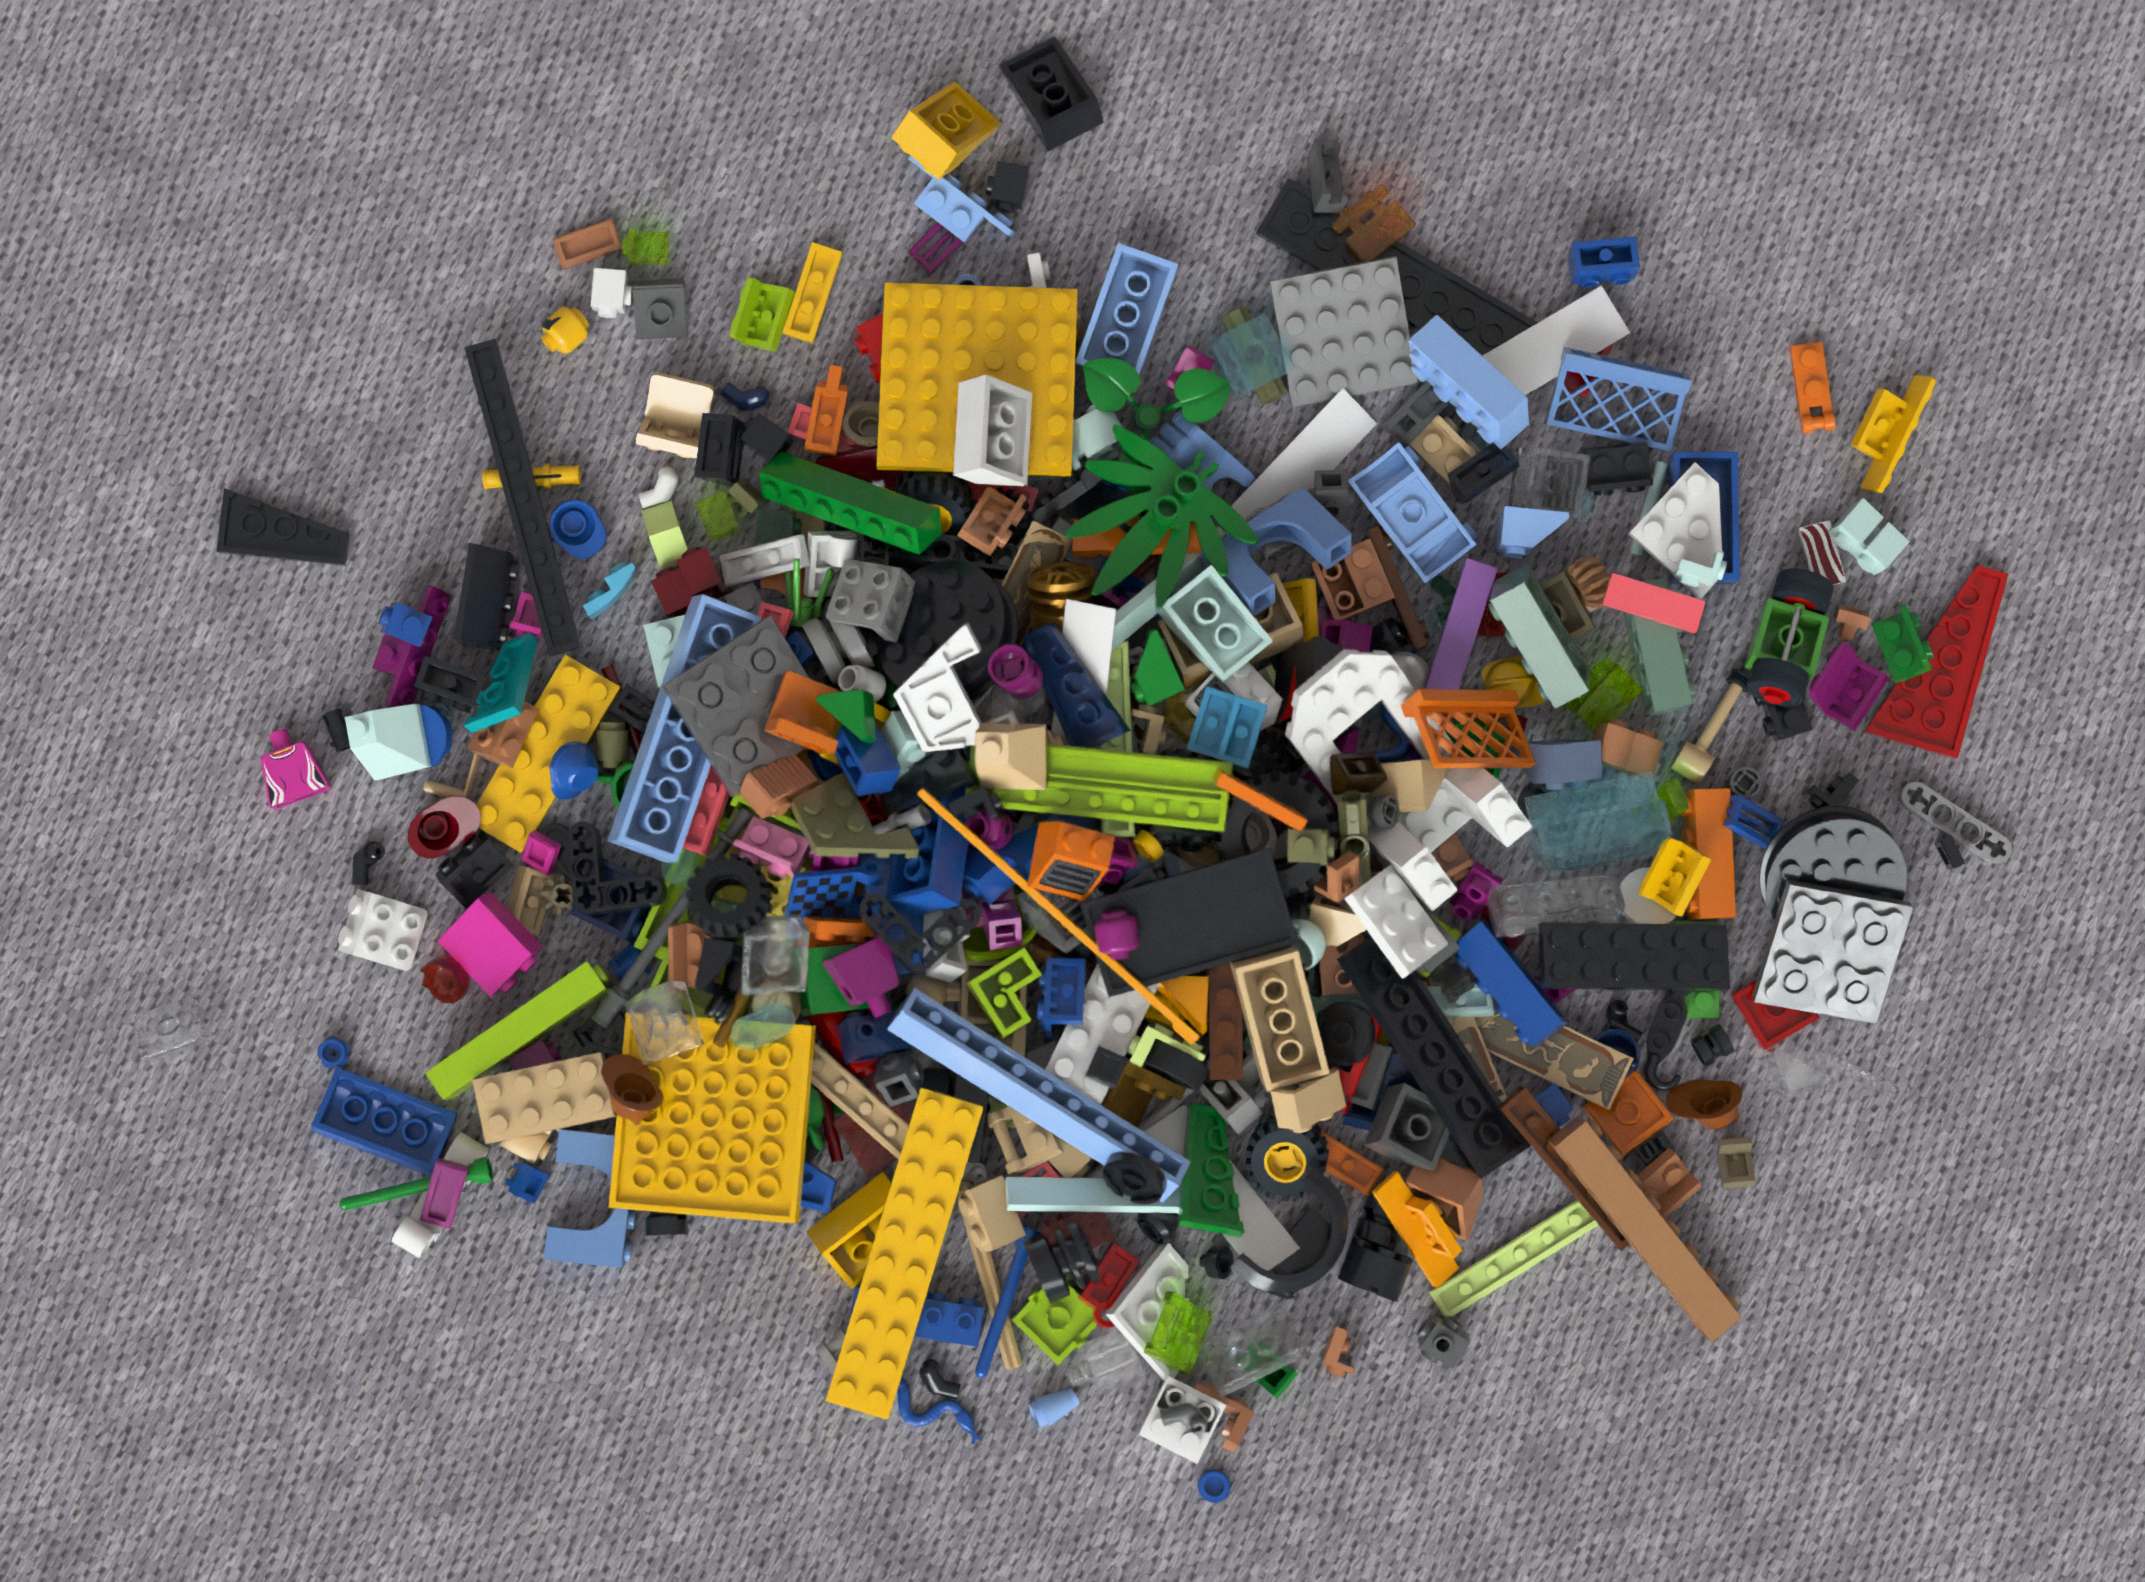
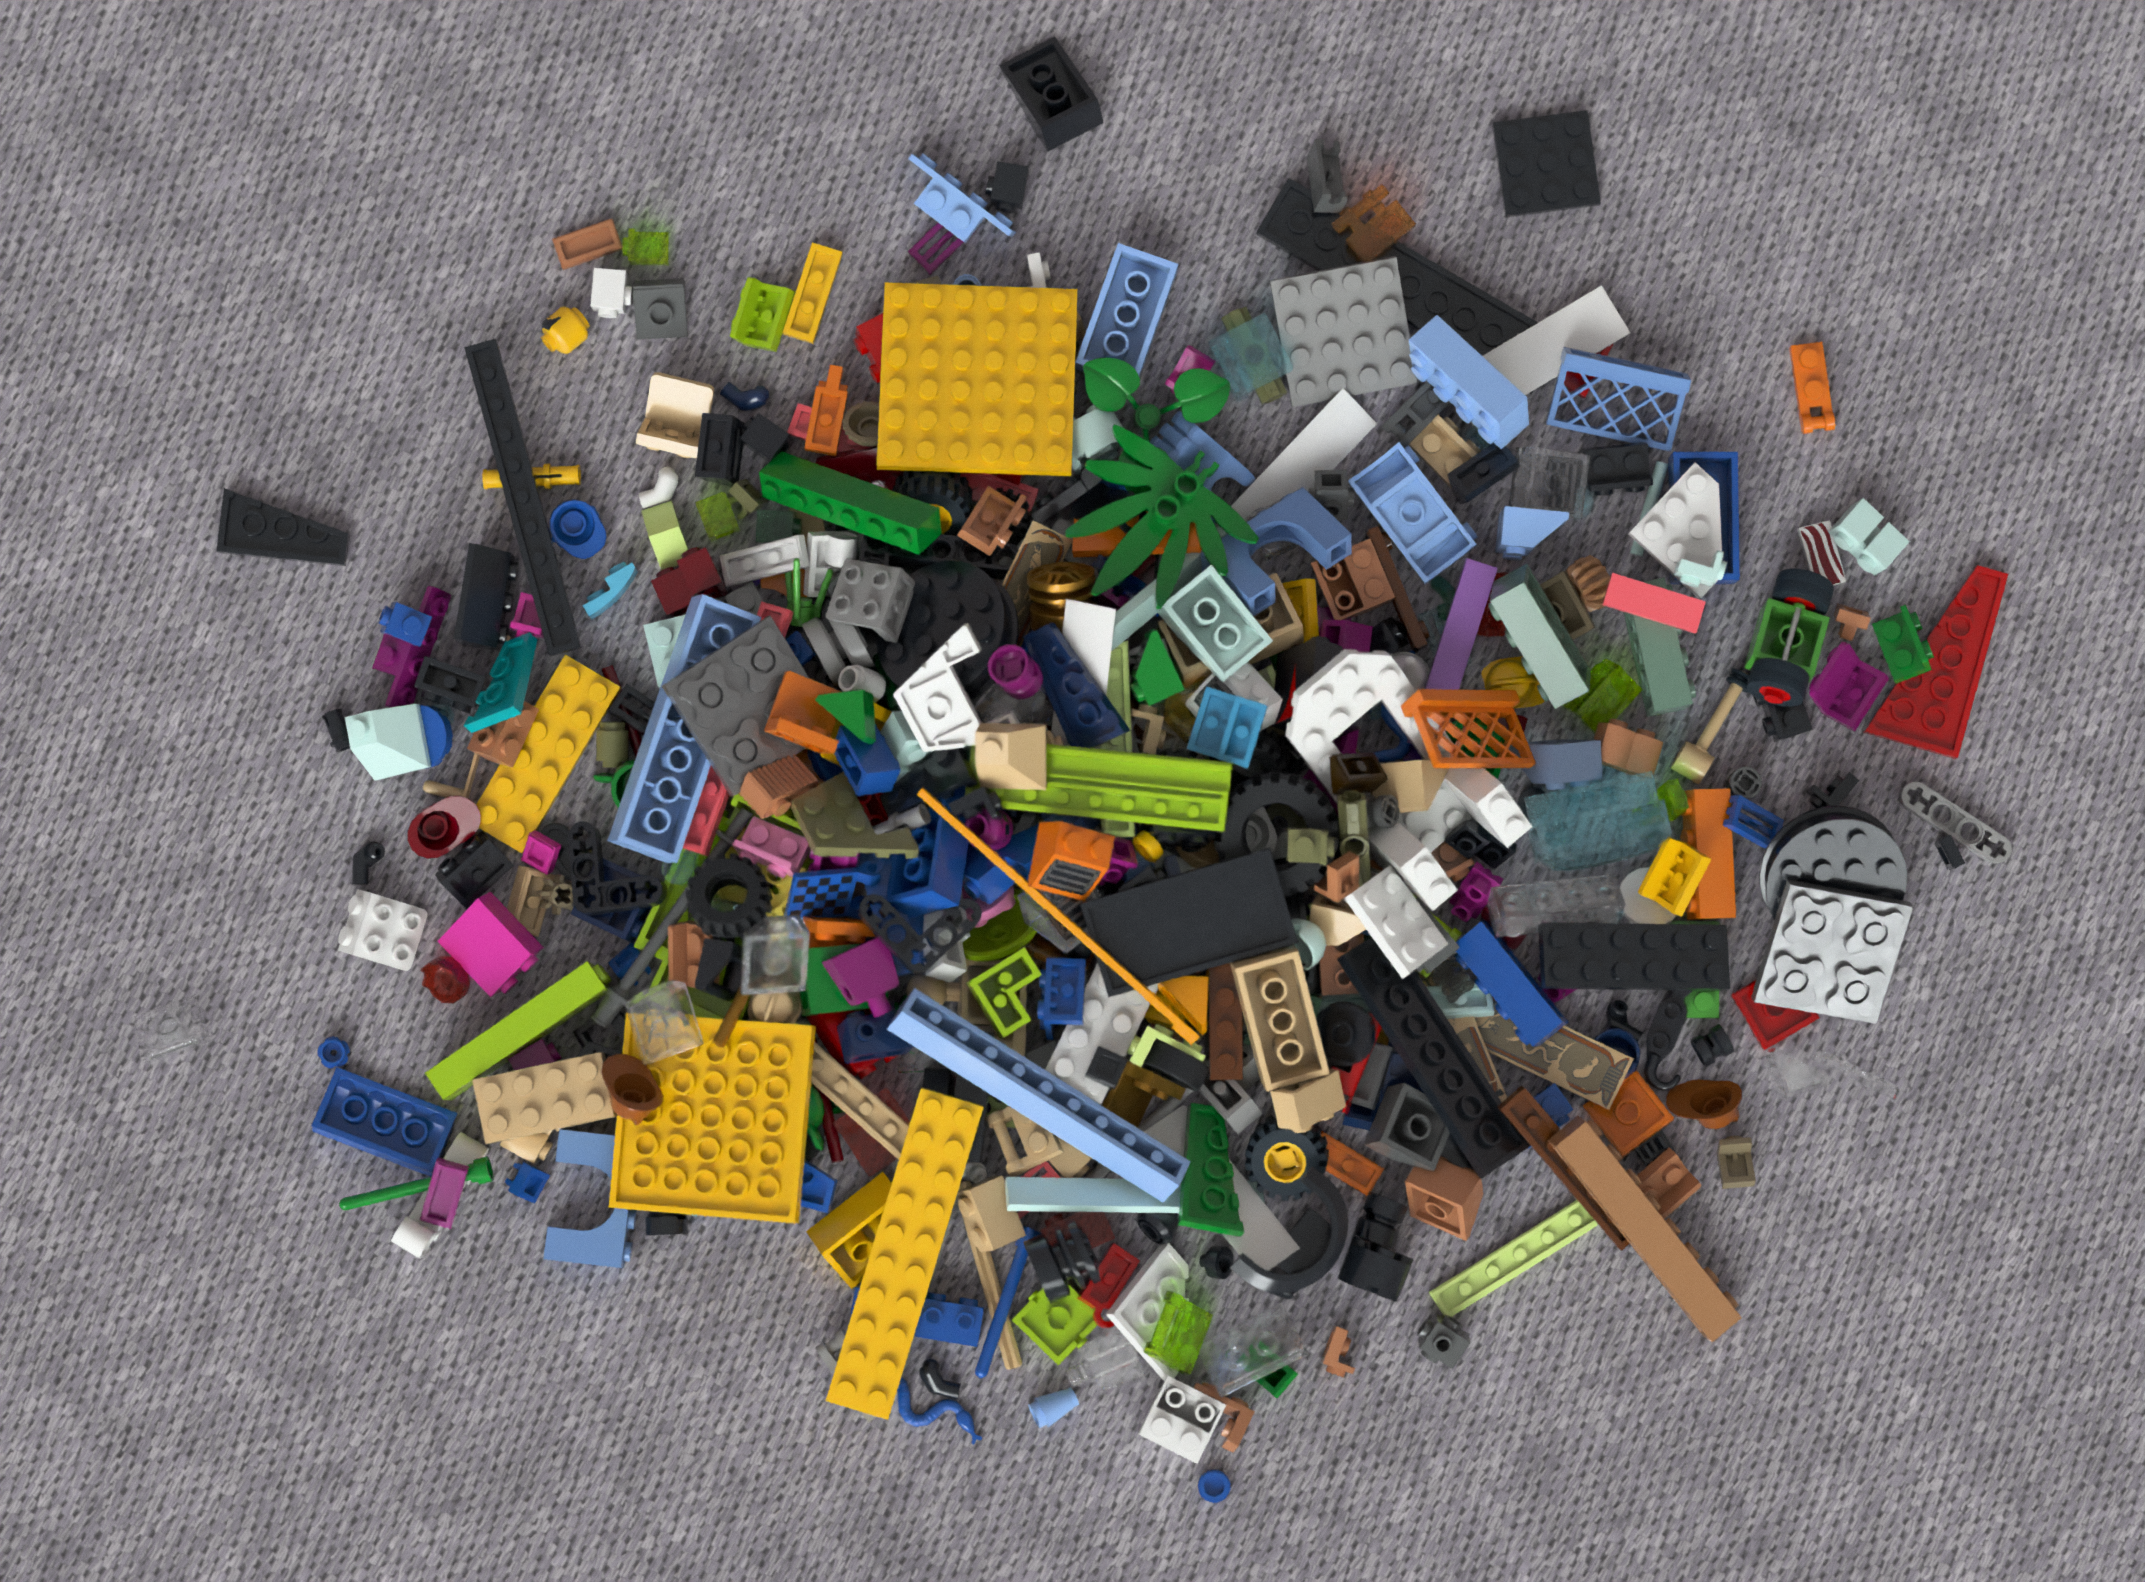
(291, 771): dark pink torso -> none
(573, 770): blue hat -> none
(719, 1007): black bush -> none
(763, 1026): clear light blue tile -> none
(899, 1077): dark grey brick -> none
(945, 129): yellow slope -> none
(992, 432): white slope -> none
(1002, 924): magenta brick -> none
(1117, 934): magenta head -> none
(1134, 1177): black tile -> none
(1187, 1415): dark grey arm -> none
(1259, 799): orange tile -> none
(1420, 1228): light orange bracket -> none
(1475, 840): none -> black slope
(1546, 163): none -> black plate
(1603, 261): blue brick -> none
(1888, 428): yellow bracket -> none

